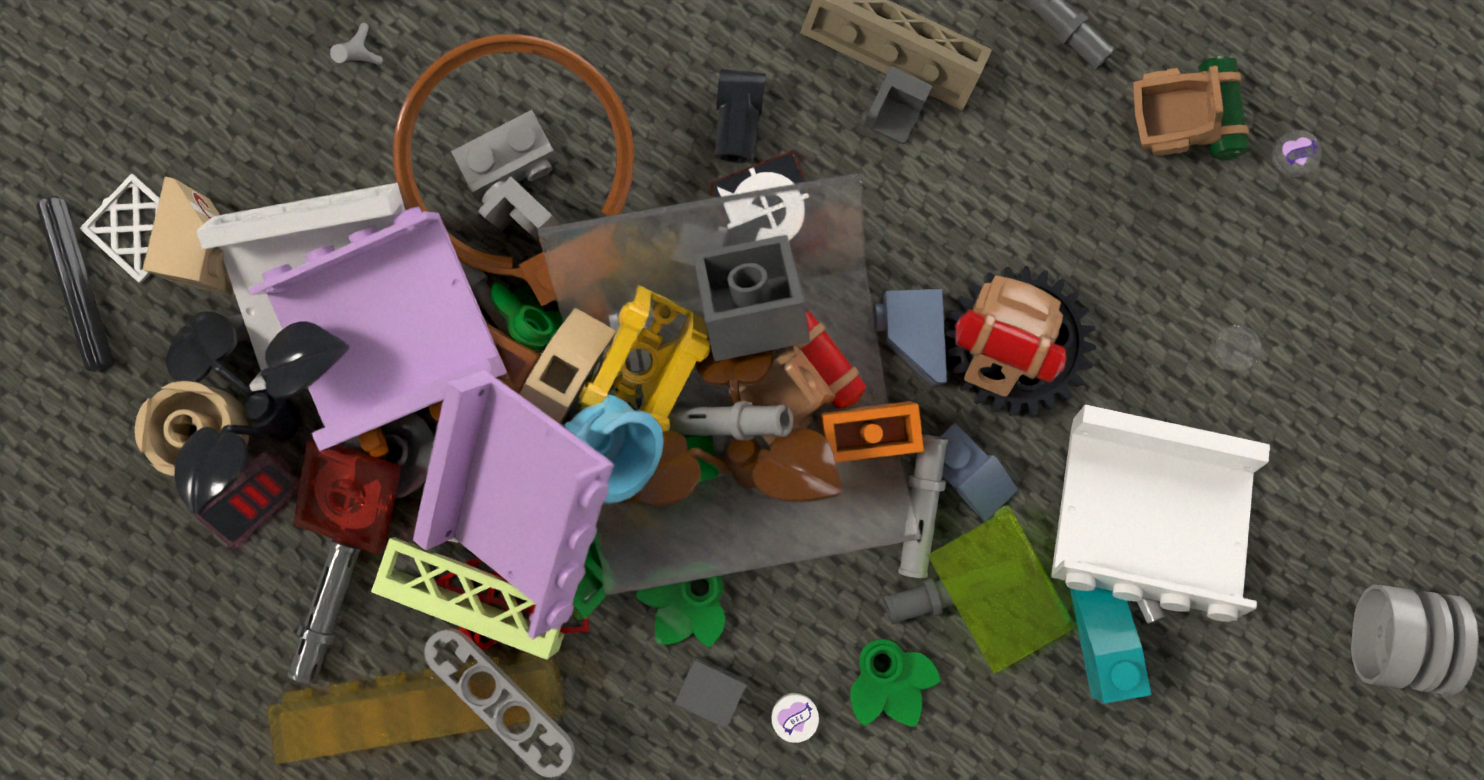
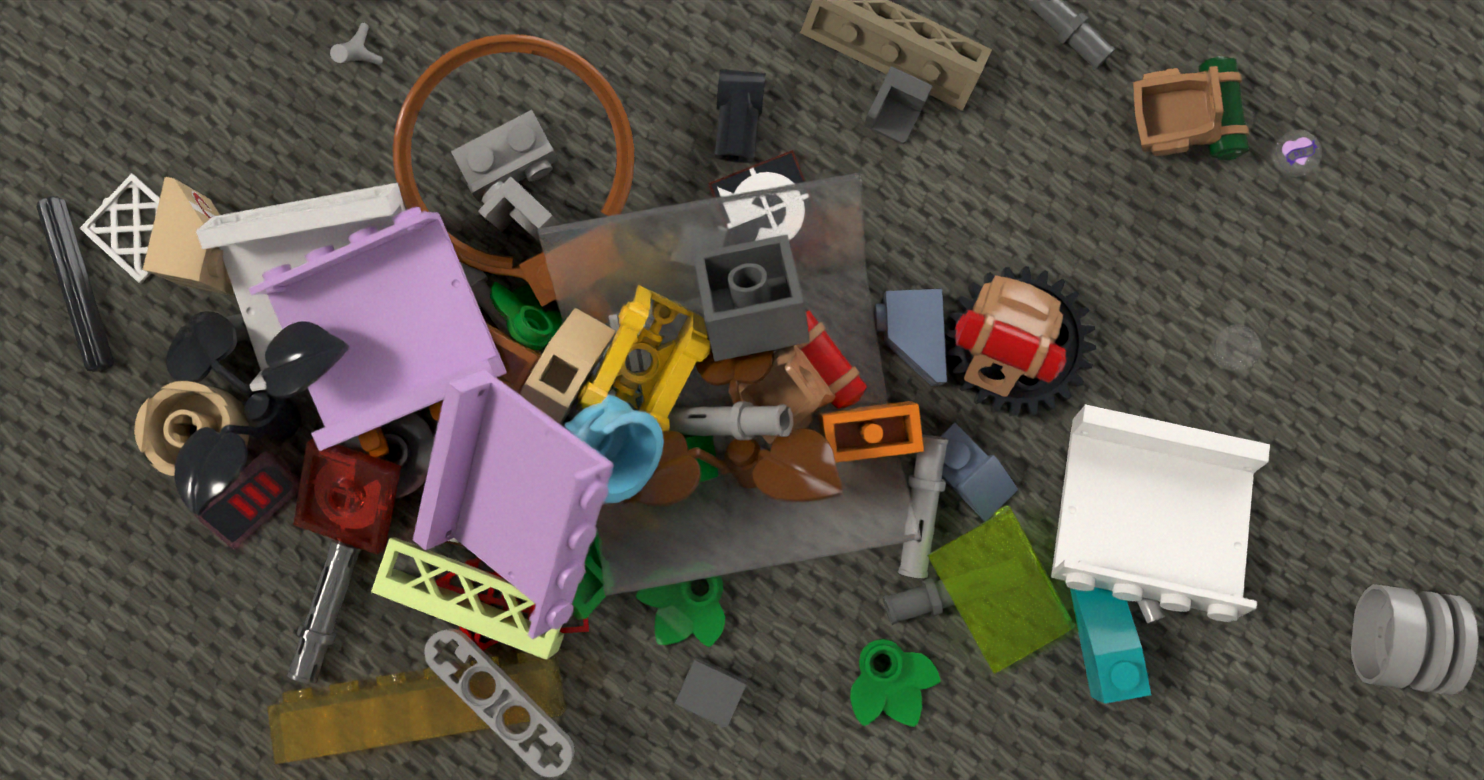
(795, 717): white tile -> none

